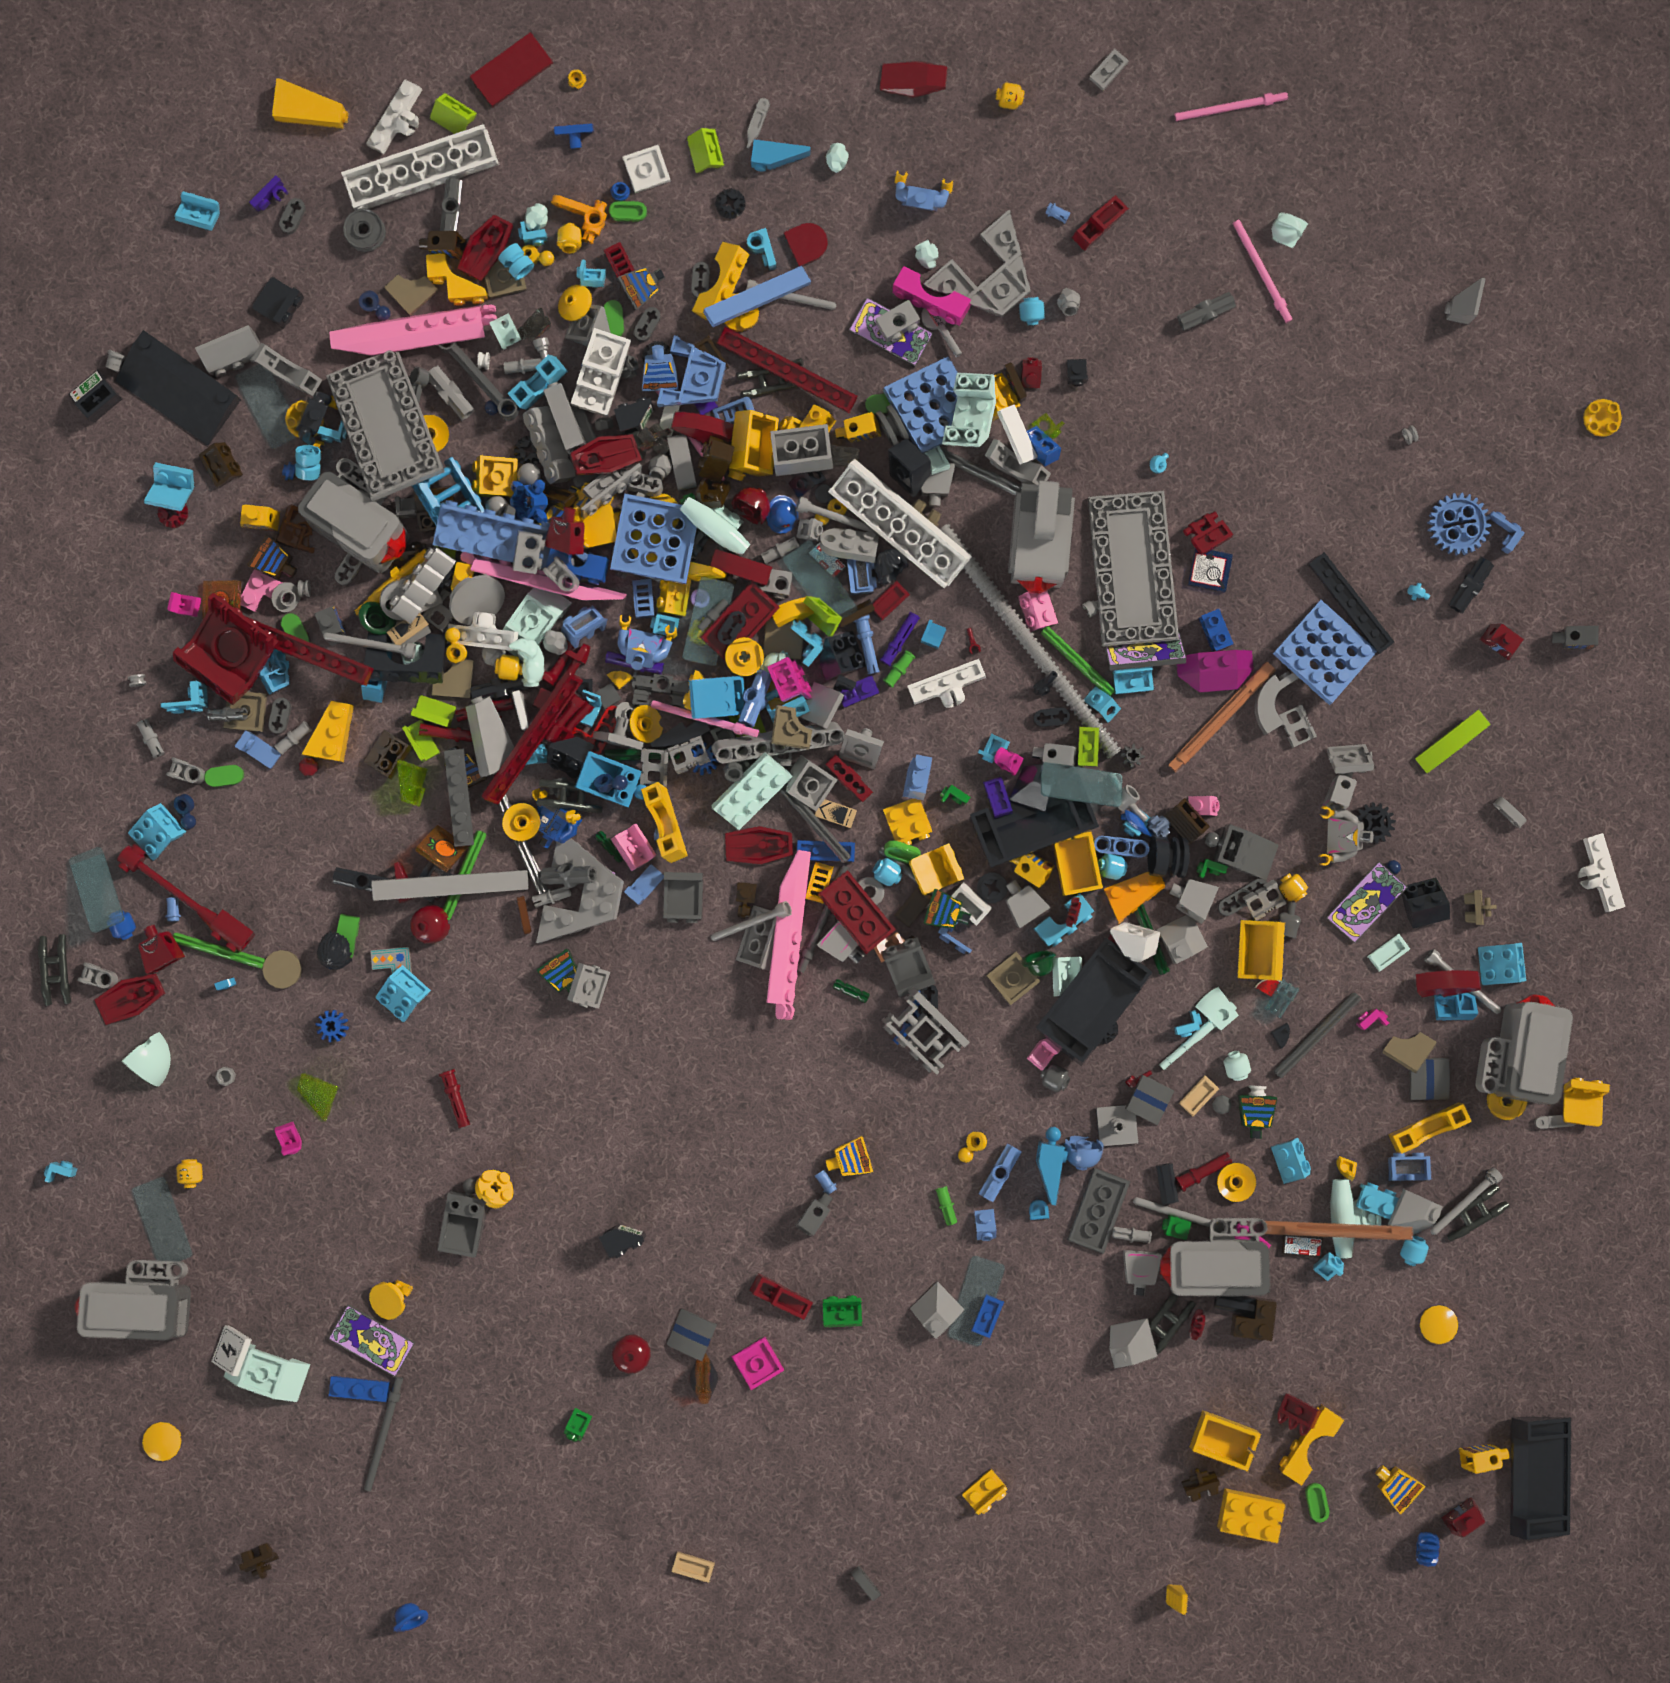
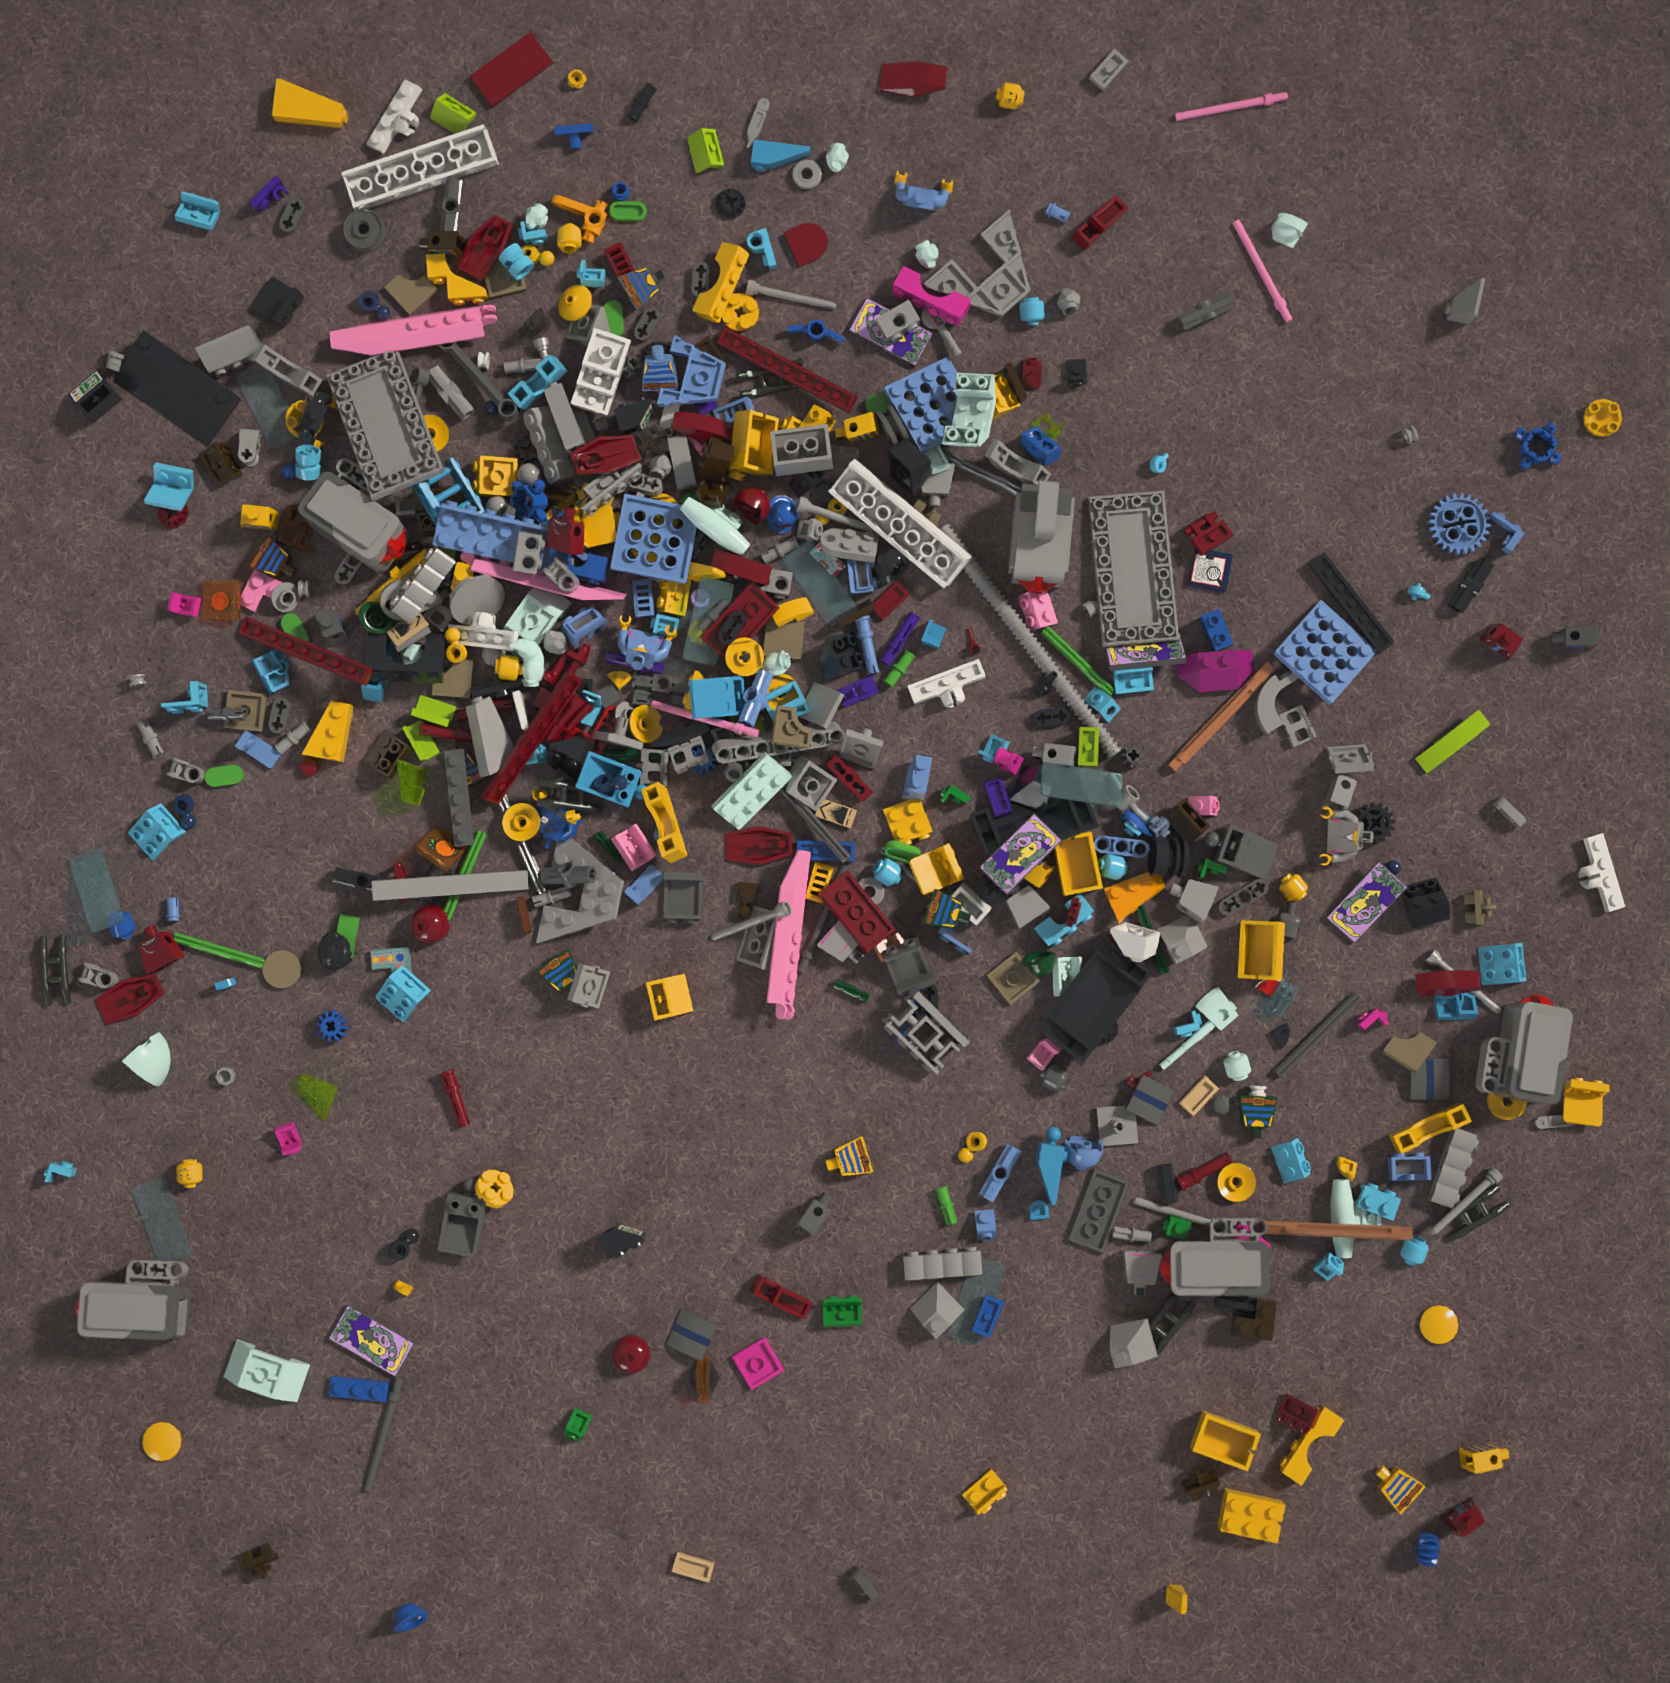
(222, 924): dark red bar -> none
(226, 650): dark red panel -> none
(231, 1350): white tile -> none
(250, 444): none -> light grey piece
(329, 435): medium azure bracket -> none
(387, 1300): yellow tile -> none
(407, 650): light grey piece -> none
(410, 1237): none -> black plate
(505, 331): light aqua piece -> none
(642, 102): none -> black pin
(646, 169): white tile -> none
(669, 996): none -> yellow slope
(757, 296): medium blue tile -> none
(789, 680): dark pink bracket -> none
(806, 165): none -> light grey piece
(815, 642): medium azure bracket -> none
(816, 338): none -> blue piece
(823, 616): lime panel -> none
(826, 1182): medium blue pin -> none
(844, 684): black tile -> none
(942, 1264): none -> light grey brick
(1017, 434): white tile -> none
(1020, 854): none -> tile
(1197, 1324): dark red gear -> none
(1266, 904): light grey piece -> none
(1302, 1245): tile -> none
(1317, 1502): bright green tile -> none
(1388, 952): light aqua tile -> none
(1415, 1212): light grey slope -> none
(1453, 1167): none -> light grey brick
(1530, 457): none -> blue piece
(1540, 1477): black slope -> none

